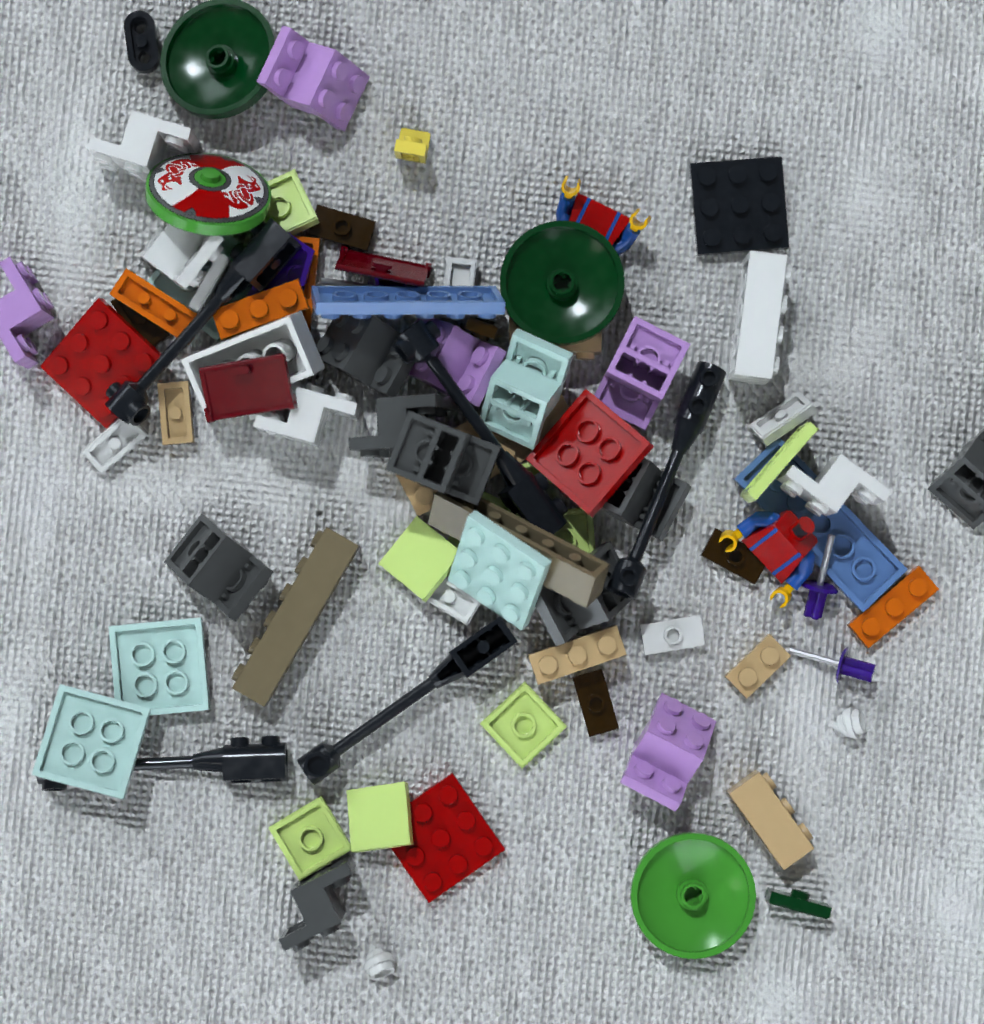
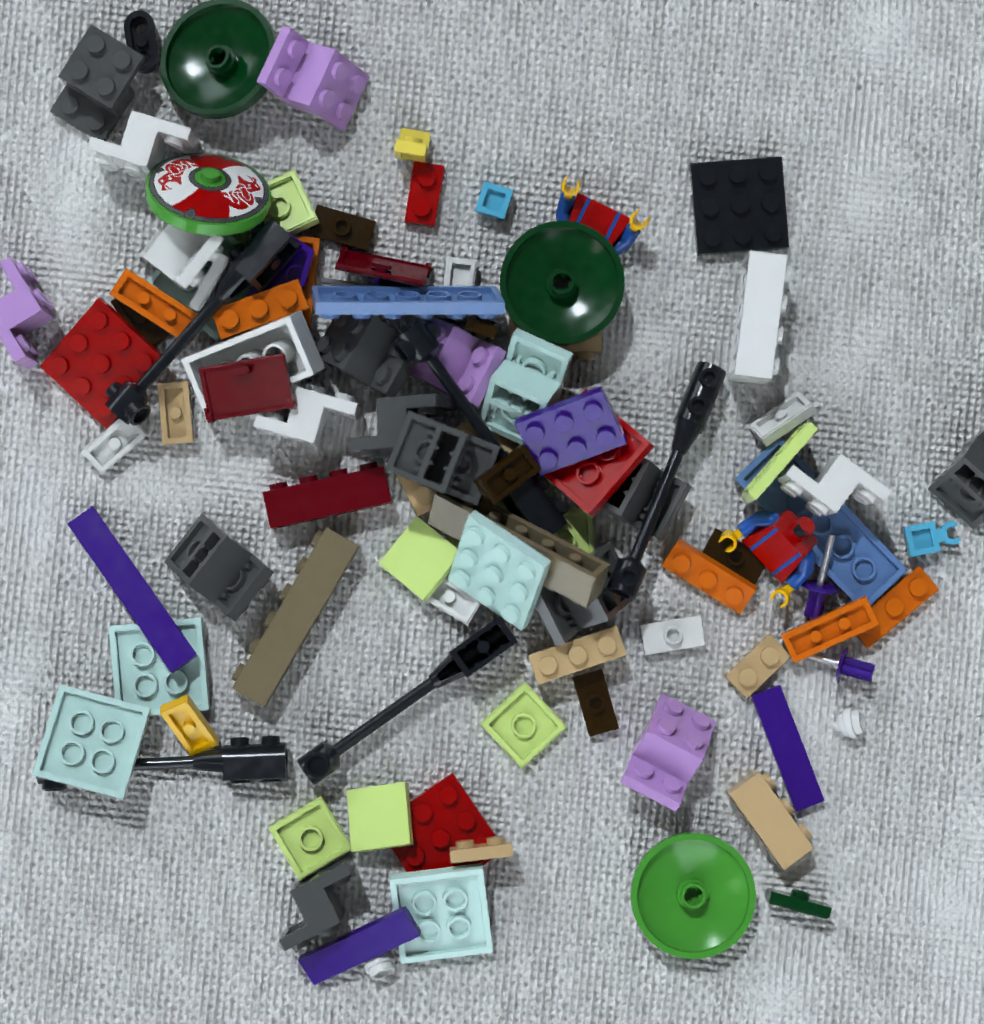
(97, 84): none -> dark grey bracket
(132, 590): none -> dark purple tile
(189, 725): none -> yellow plate
(328, 496): none -> dark red brick
(359, 945): none -> dark purple tile
(424, 194): none -> red plate
(448, 909): none -> light aqua plate
(468, 851): none -> tan plate
(494, 201): none -> medium azure plate
(507, 475): none -> dark brown plate
(571, 430): none -> dark purple plate
(641, 372): lavender bracket -> none
(709, 575): none -> orange plate
(787, 748): none -> dark purple tile
(829, 629): none -> orange plate
(925, 538): none -> medium azure plate

